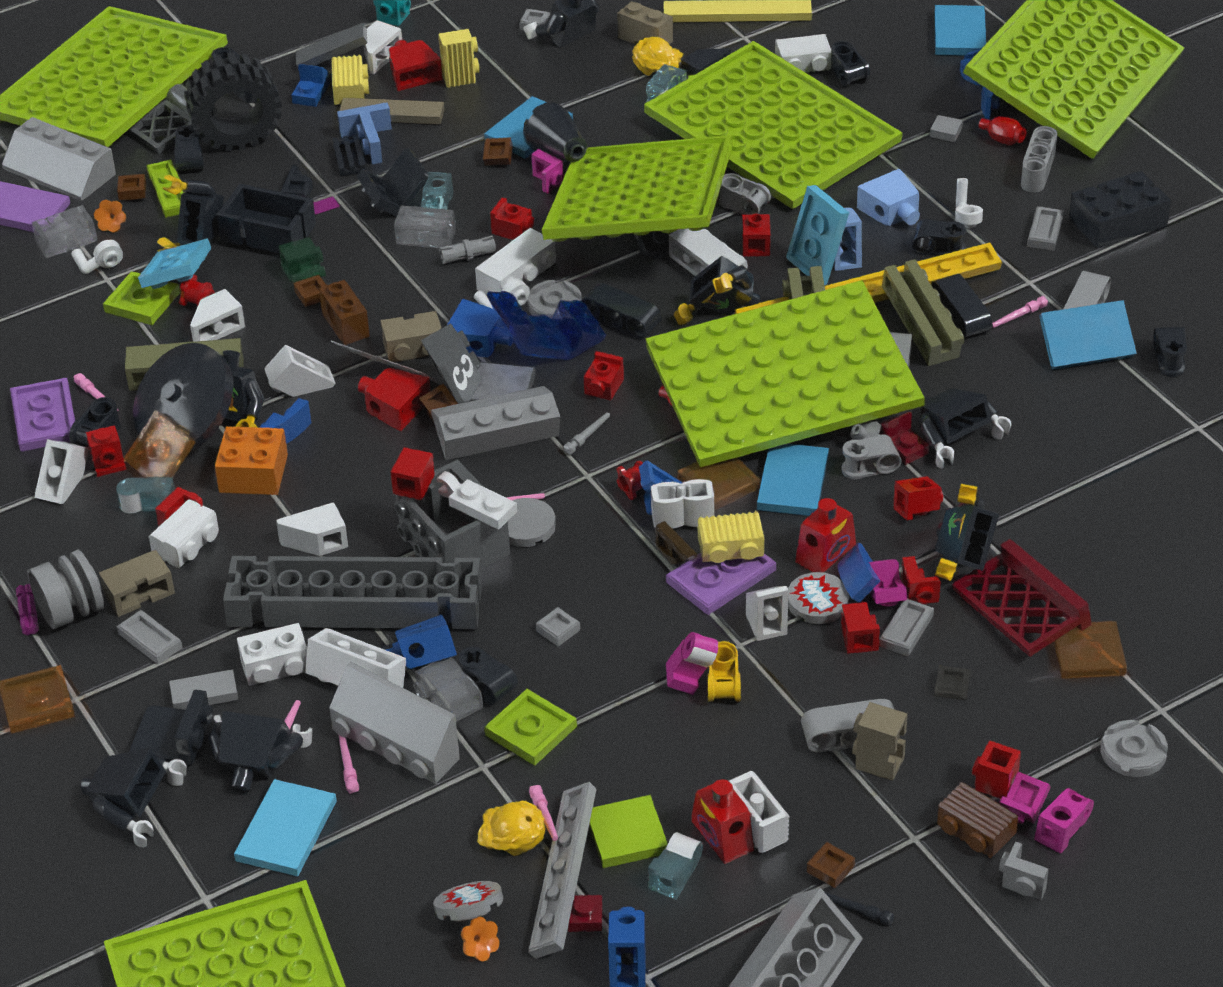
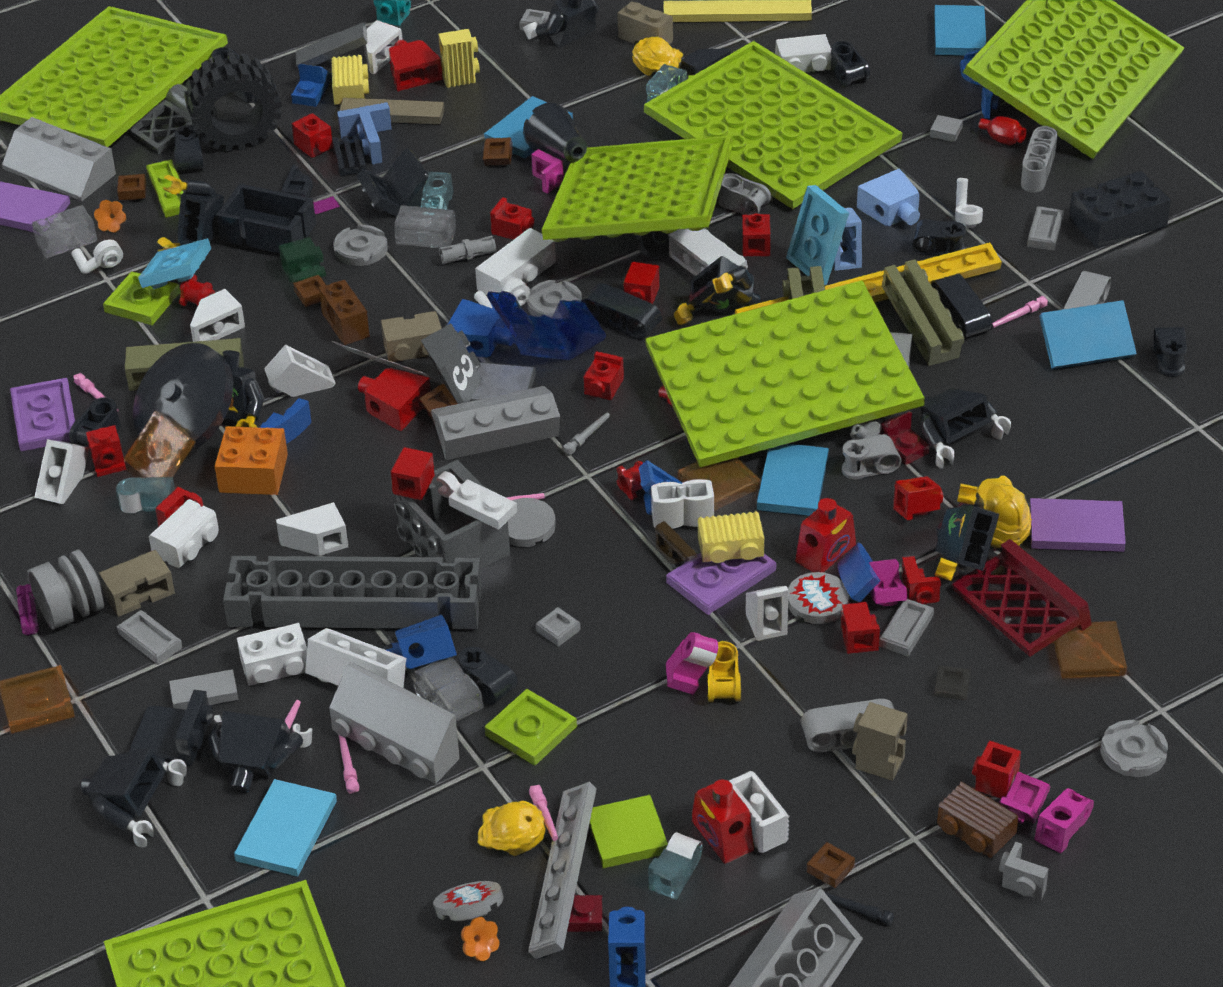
(312, 135): none -> red brick
(360, 245): none -> light grey tile
(642, 281): none -> red brick
(1013, 510): none -> yellow head
(1077, 524): none -> medium lavender tile

